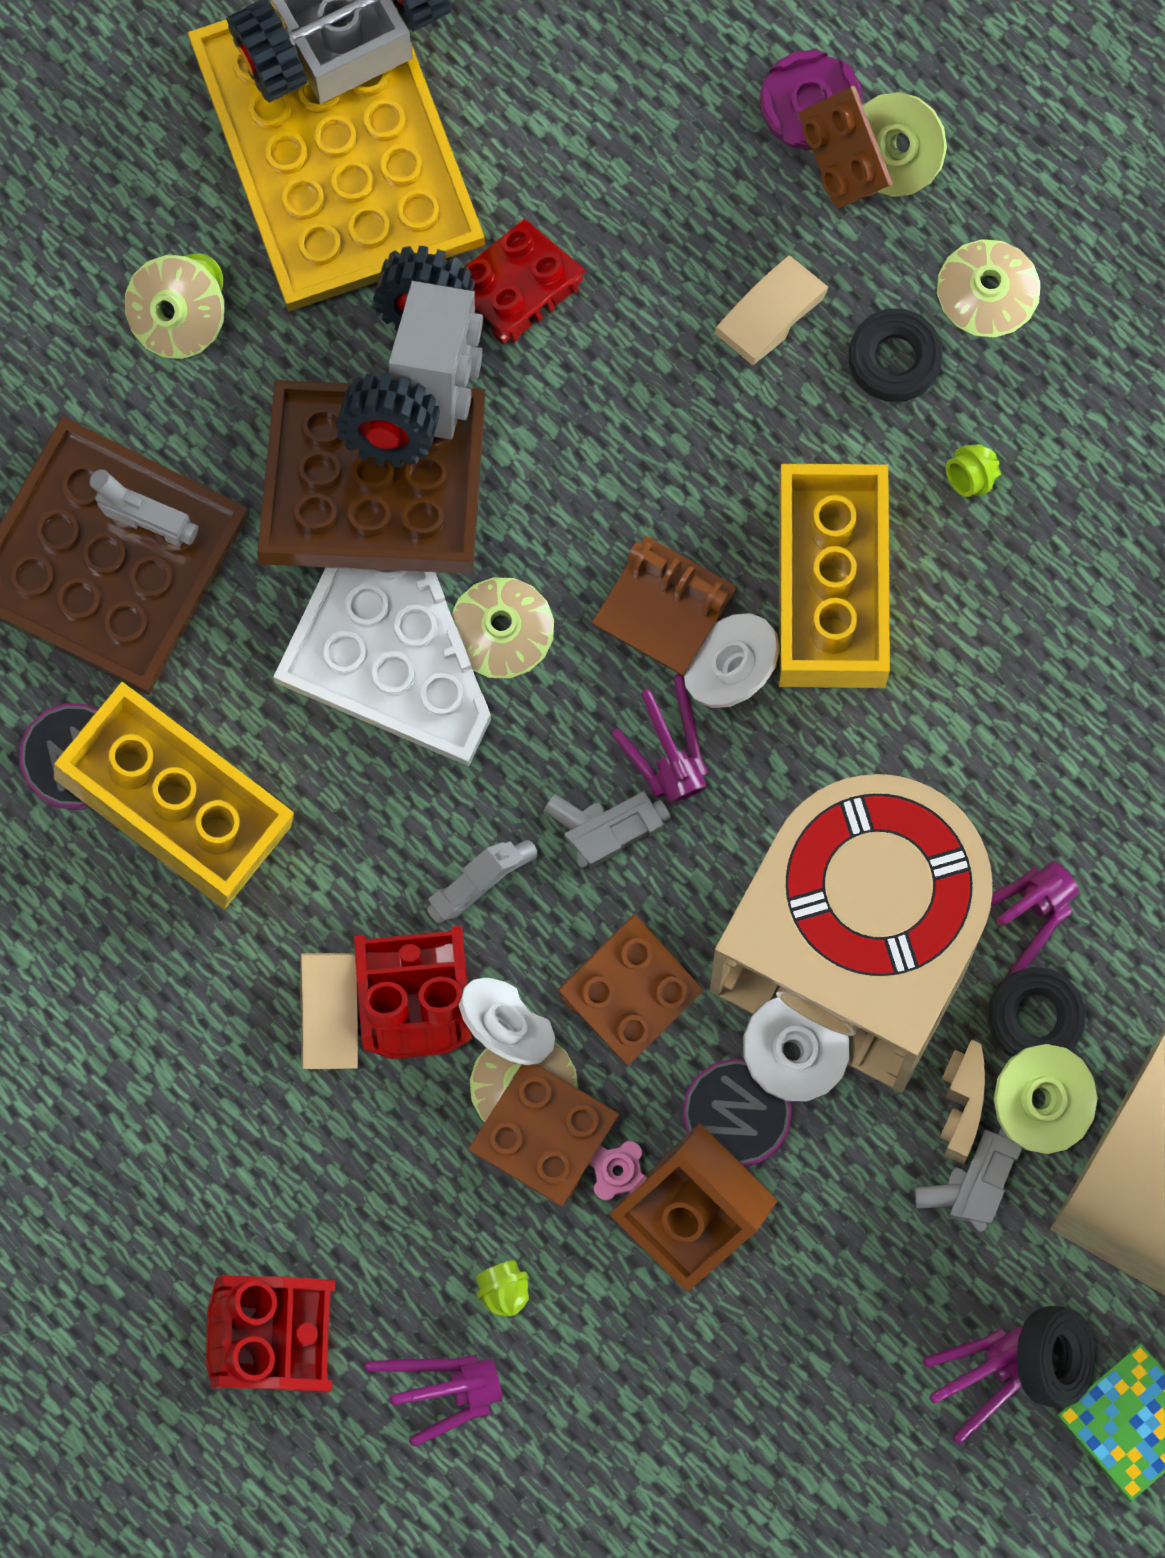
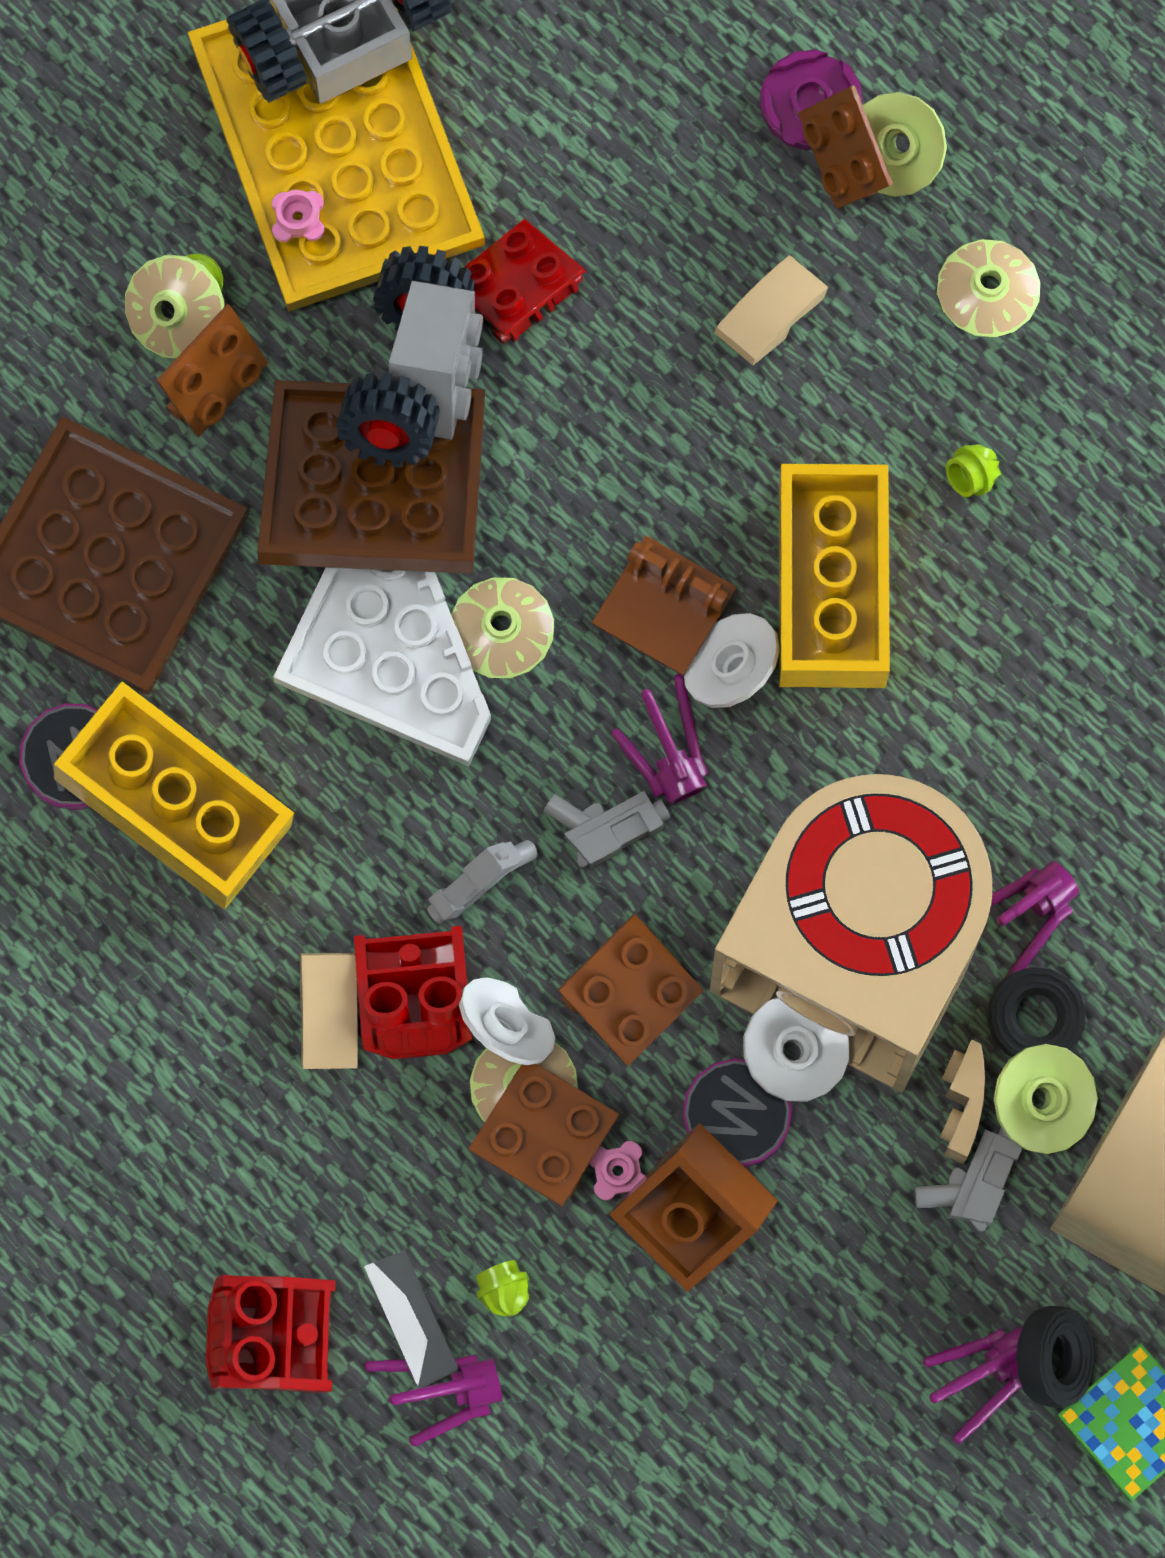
(141, 511): light grey piece -> none
(212, 372): none -> dark orange hinge
(297, 202): none -> bright pink plate
(411, 1319): none -> sticker
(902, 325): black tyre -> none

